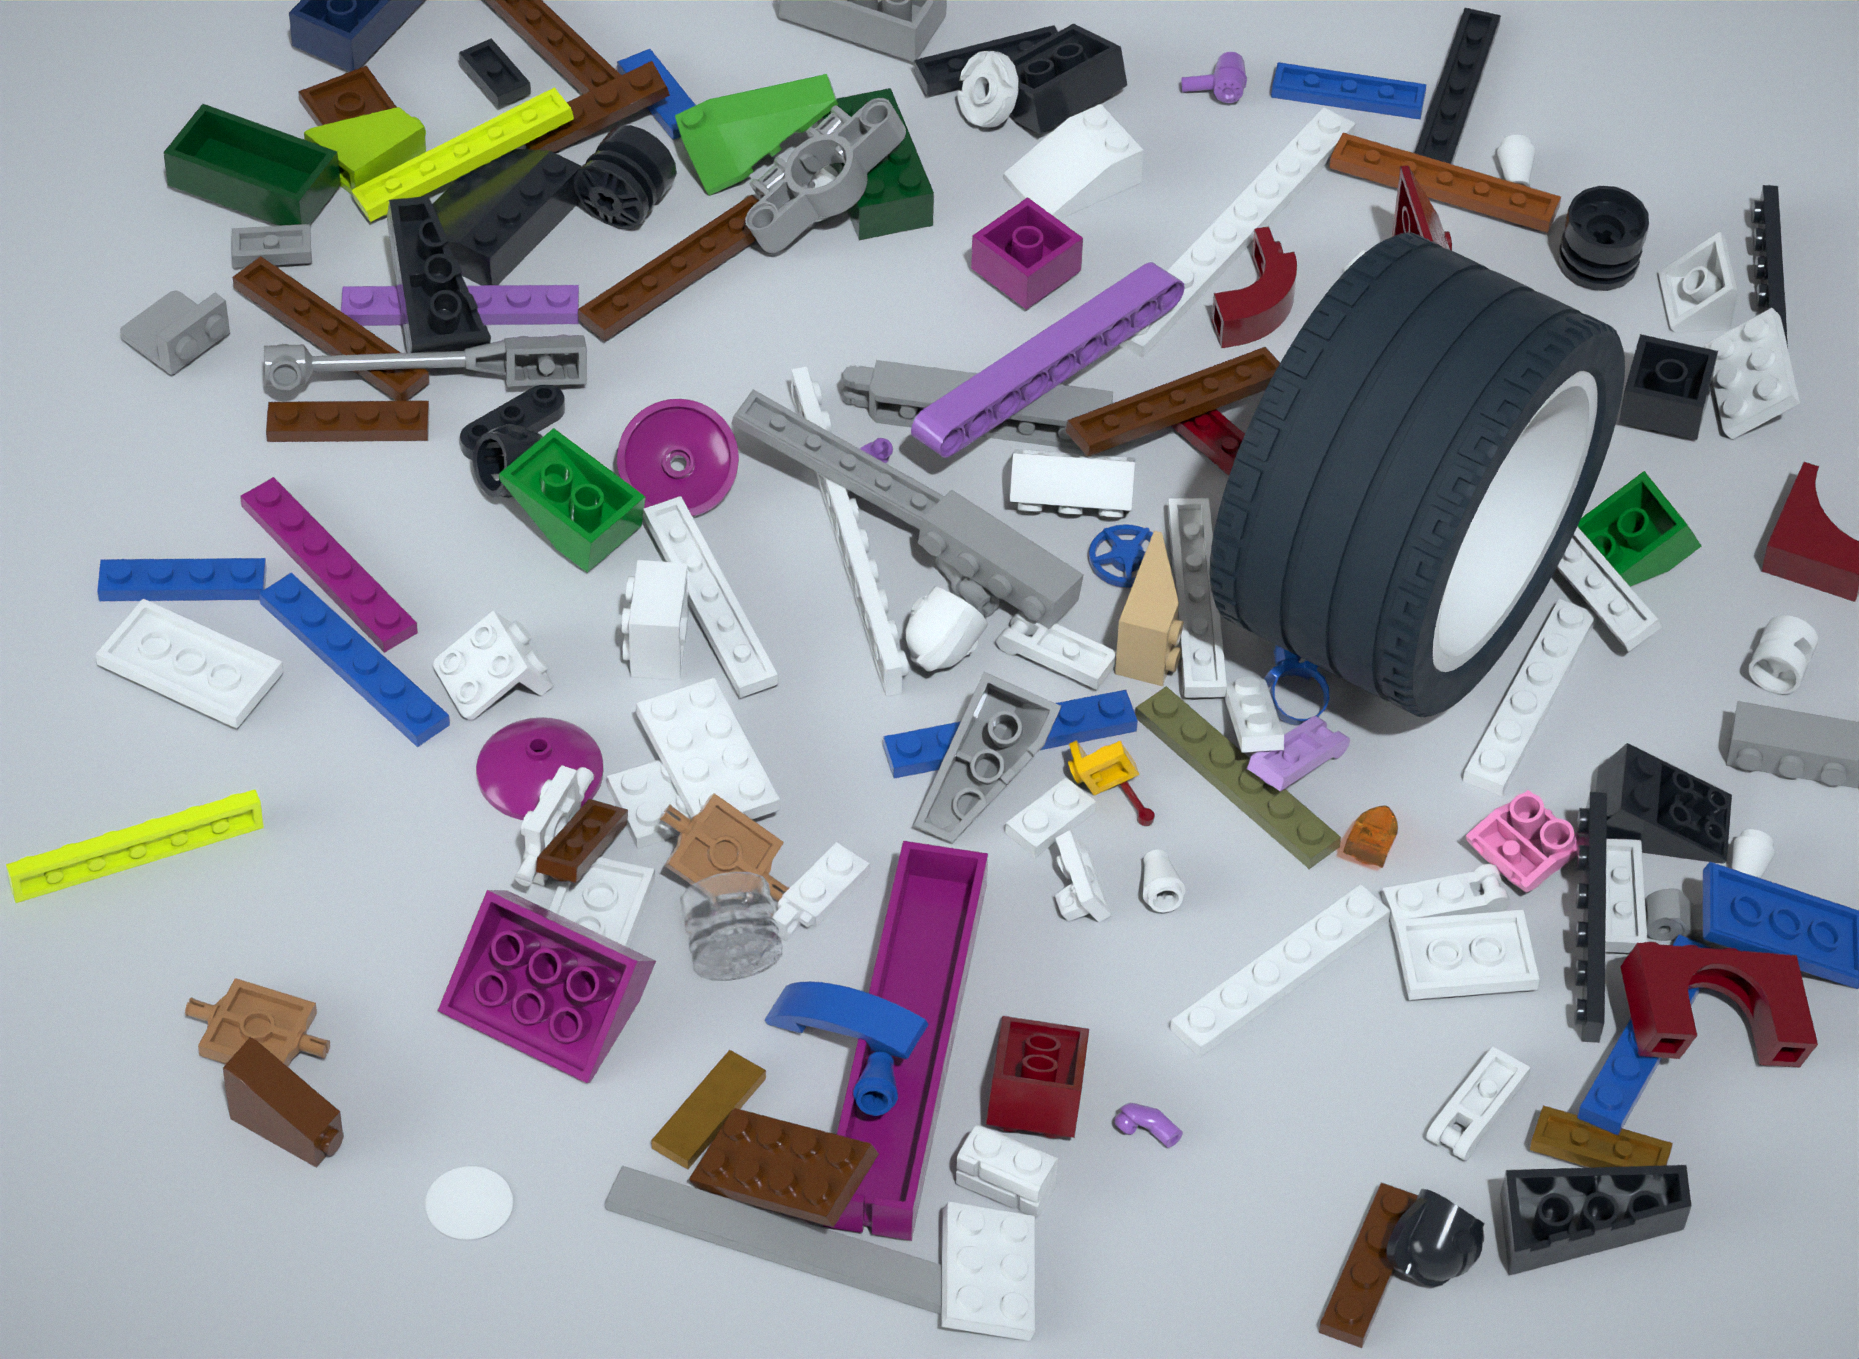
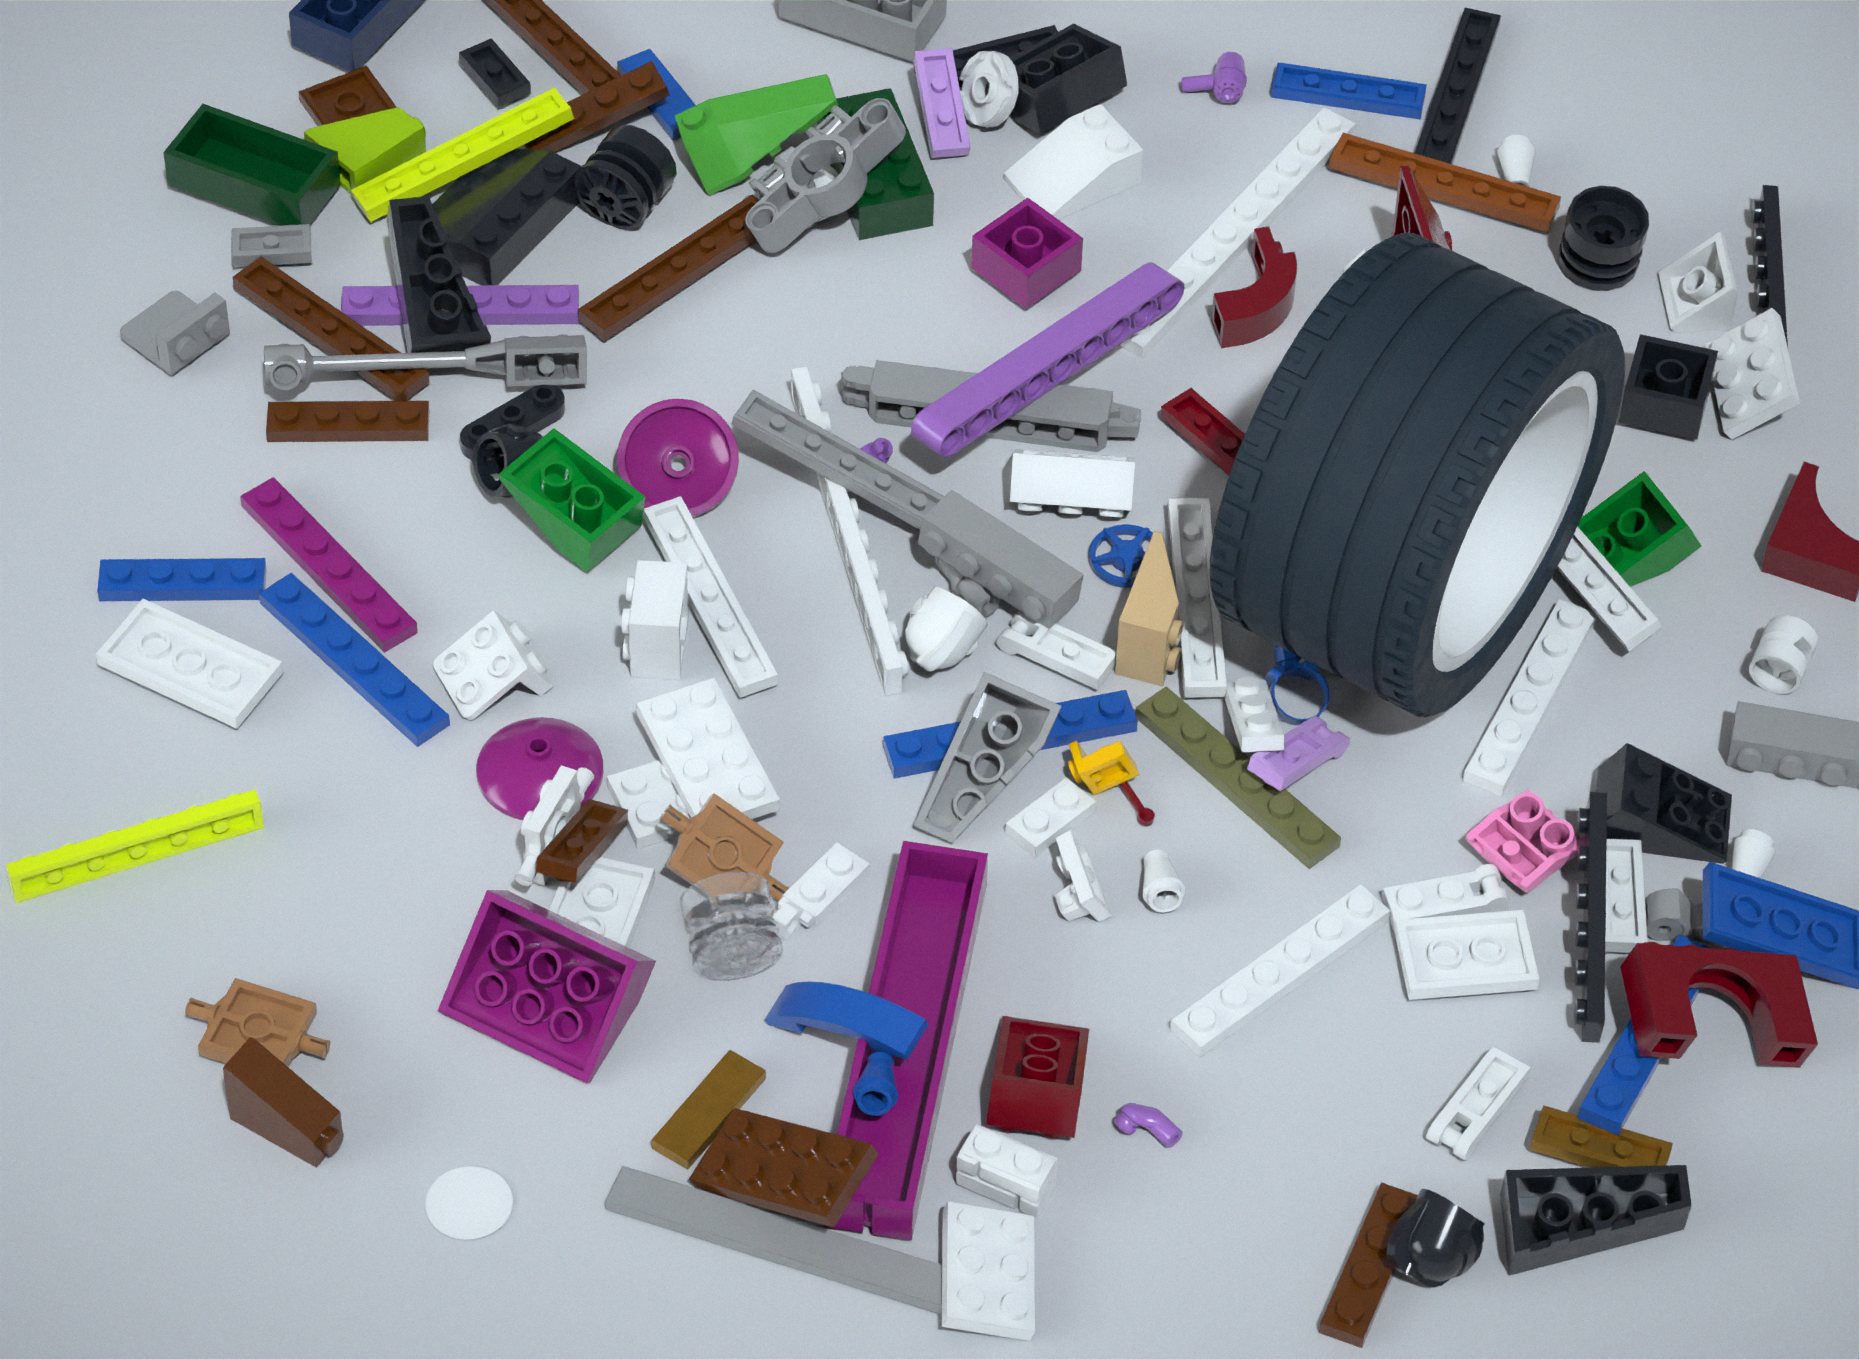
(941, 103): none -> lavender plate
(1173, 402): reddish brown plate -> none
(1372, 836): clear orange plate -> none

